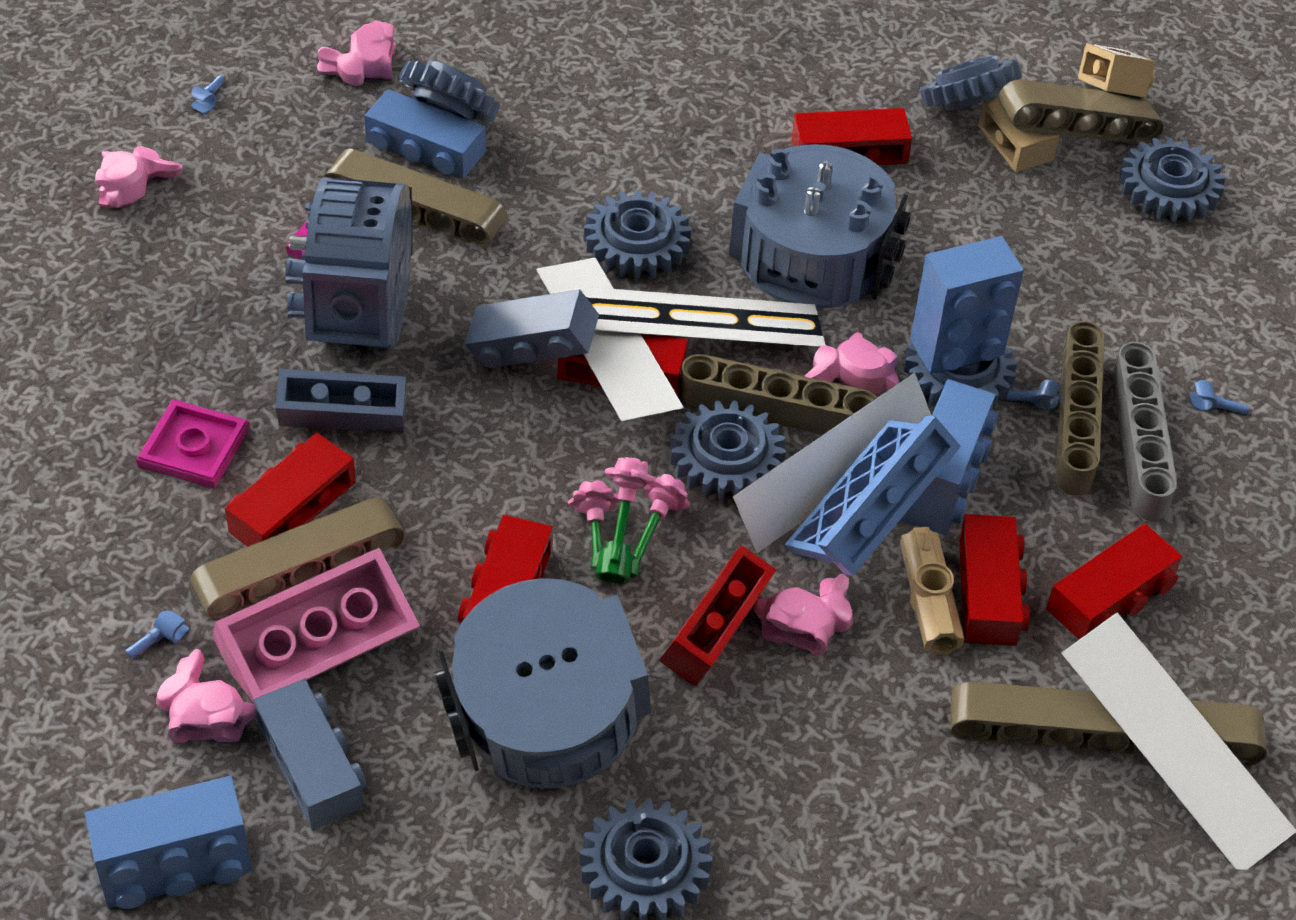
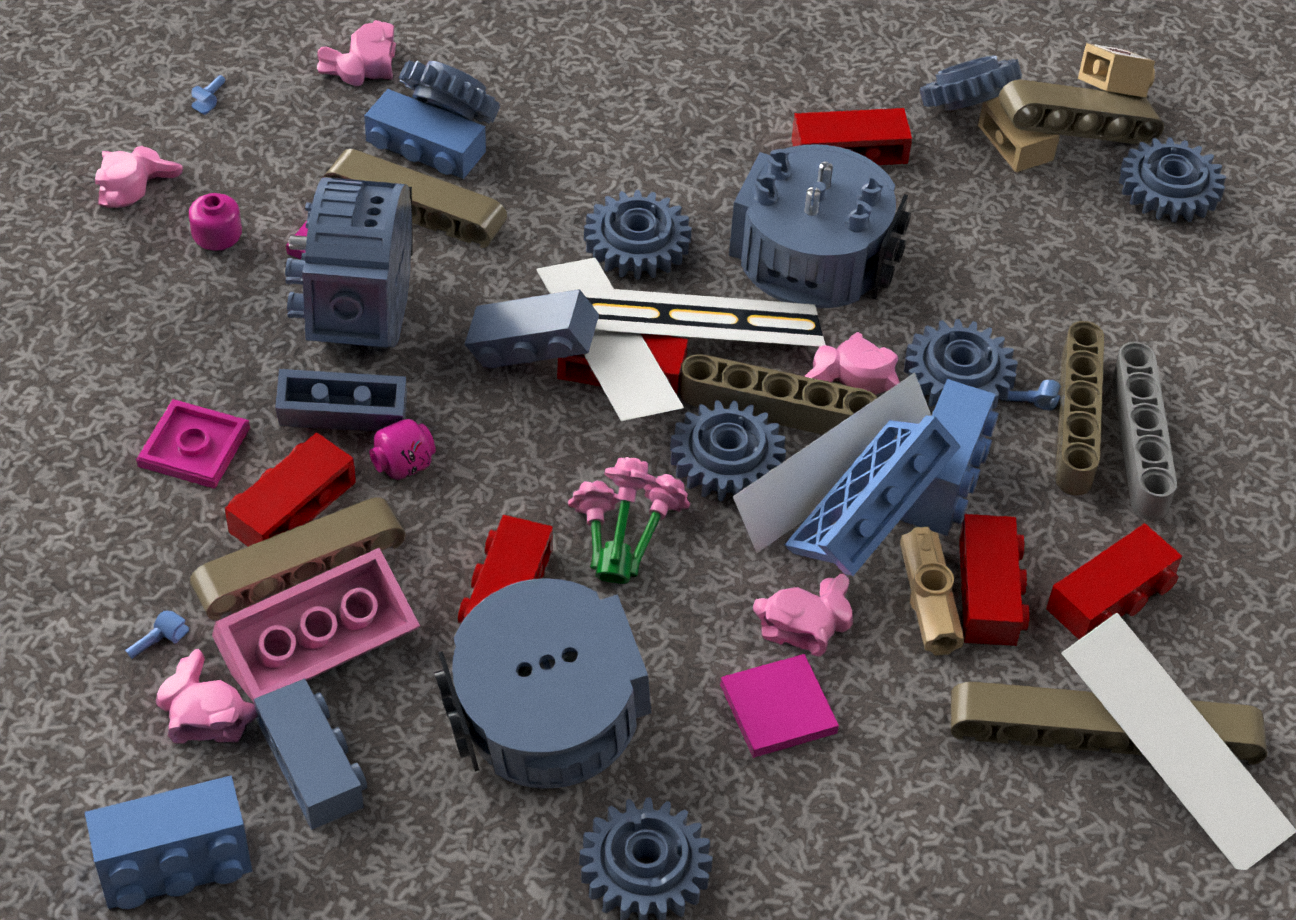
(215, 221): none -> dark pink head
(402, 449): none -> dark pink head
(717, 615): red brick -> none
(779, 705): none -> dark pink tile
(966, 304): medium blue brick -> none
(1206, 400): medium blue hand -> none

